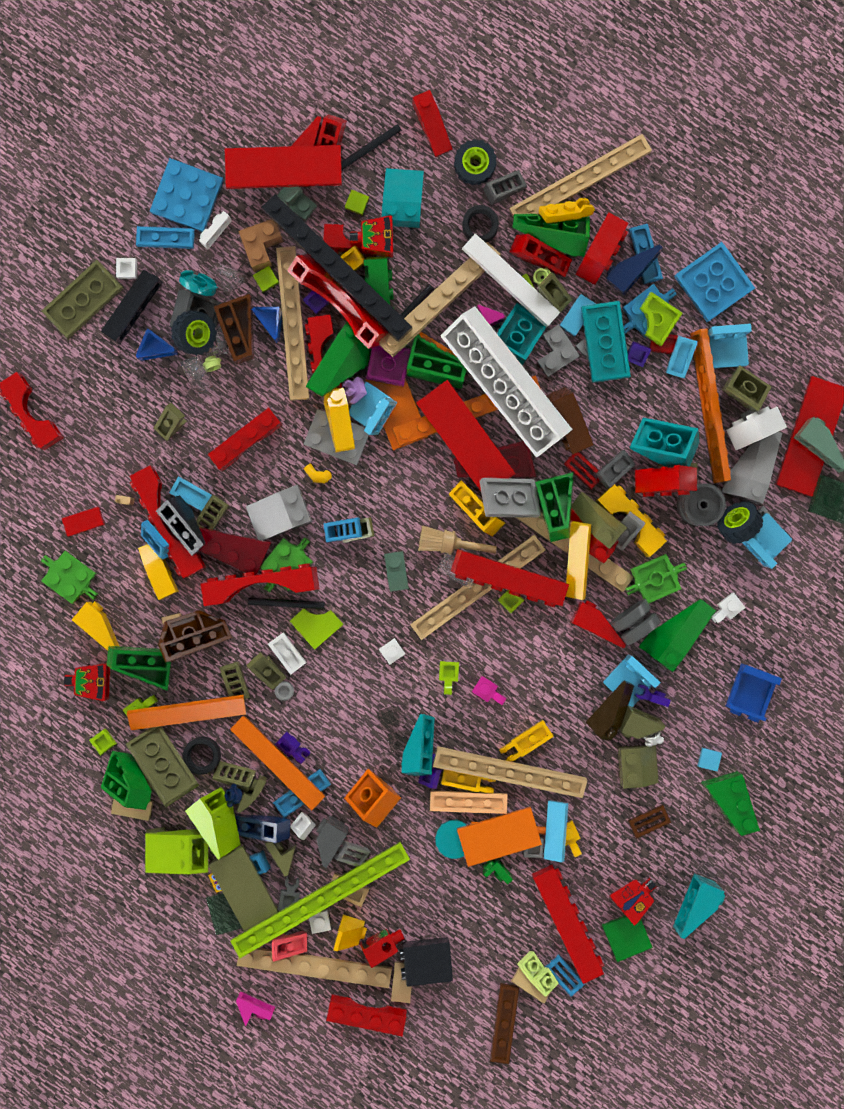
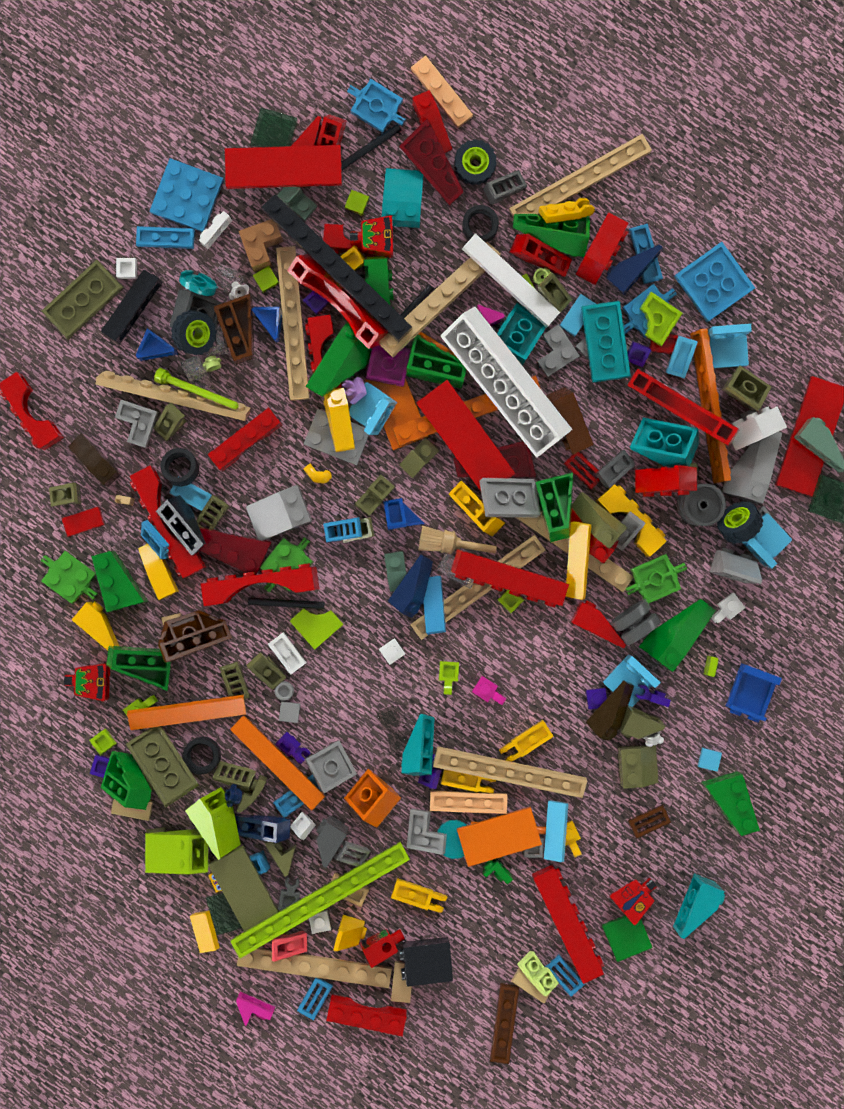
(65, 494): none -> olive slope
(94, 460): none -> dark brown slope
(99, 765): none -> dark purple plate
(116, 583): none -> green wedge
(142, 420): none -> light grey plate
(164, 377): none -> lime piece
(167, 394): none -> tan plate
(174, 454): none -> black tyre
(204, 931): none -> yellow tile
(244, 290): none -> white plate
(273, 129): none -> clear green tile
(289, 712): none -> light grey tile
(323, 983): none -> dark azure tile
(330, 766): none -> light grey plate
(374, 495): none -> olive slope
(376, 105): none -> dark azure plate
(399, 515): none -> blue slope
(412, 589): none -> dark blue slope
(417, 895): none -> yellow hinge
(418, 458): none -> olive slope
(419, 835): none -> light grey plate
(429, 157): none -> dark red wing
(434, 606): none -> dark azure tile
(442, 92): none -> light nougat plate
(595, 697): none -> dark purple plate
(683, 407): none -> red arch
(711, 666): none -> lime tile
(736, 567): none -> light grey slope

